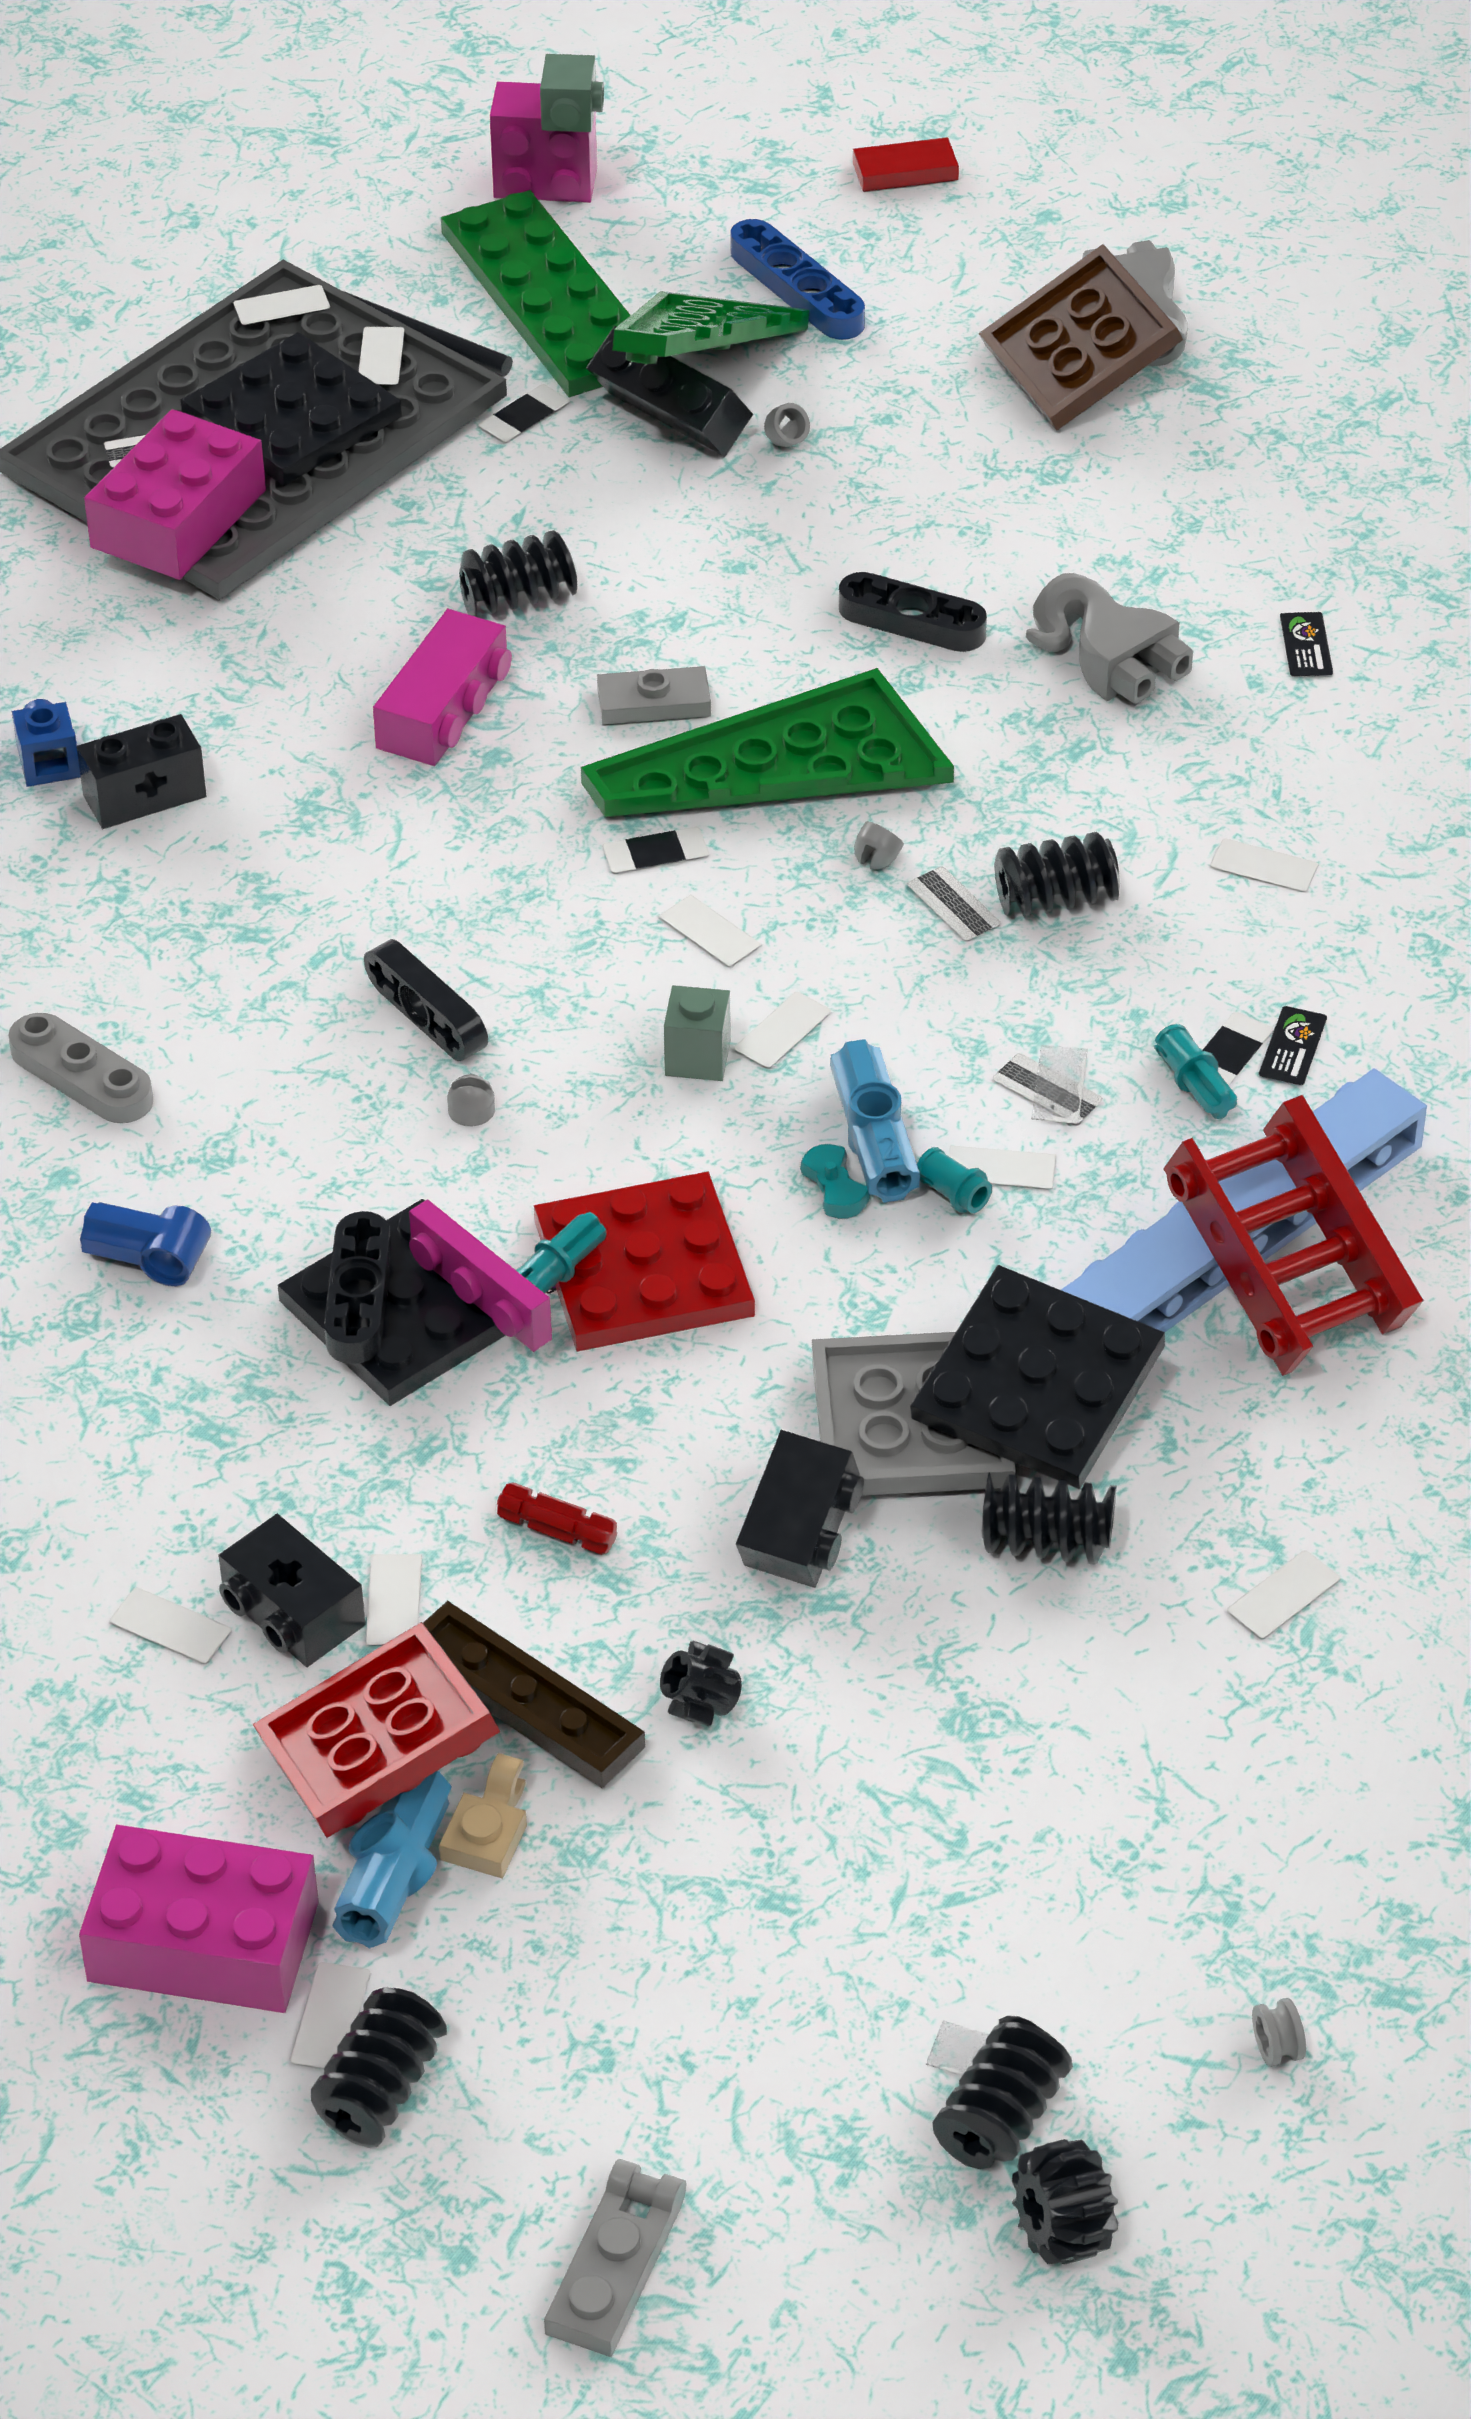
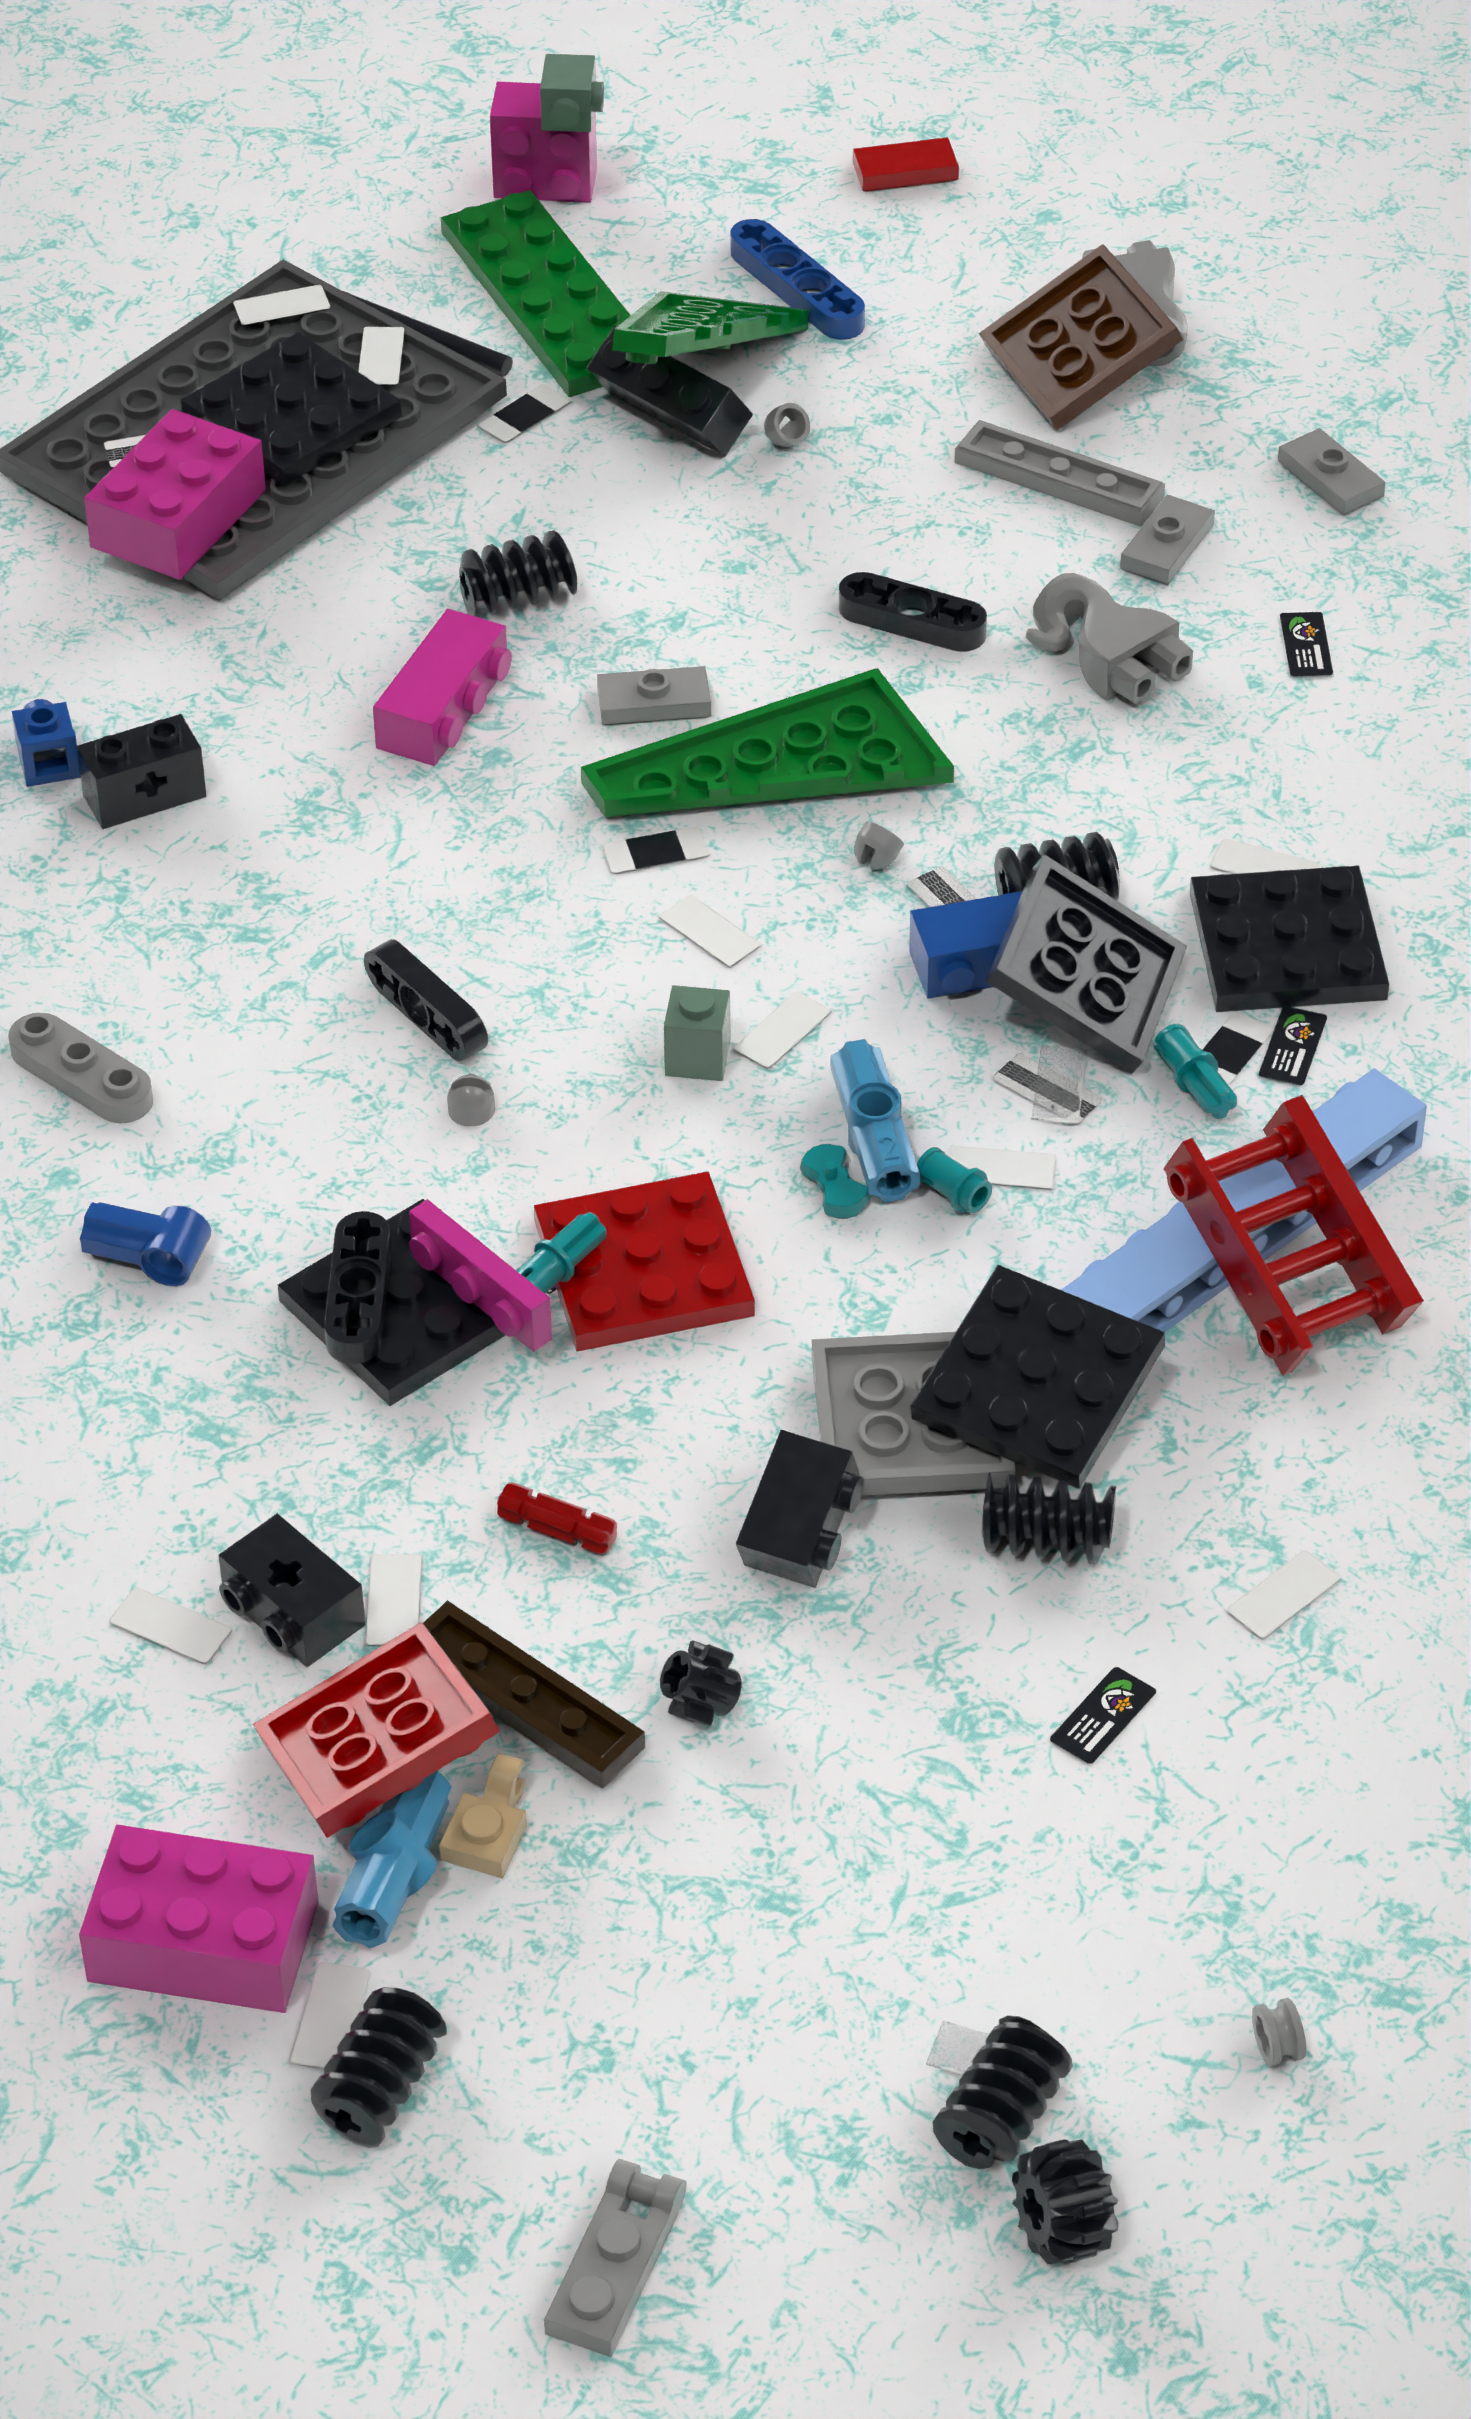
(959, 942): none -> blue brick
(1060, 473): none -> light grey tile
(1087, 964): none -> plate
(1103, 1715): none -> black sticker
(1167, 539): none -> light grey plate
(1288, 938): none -> black plate
(1331, 471): none -> light grey plate

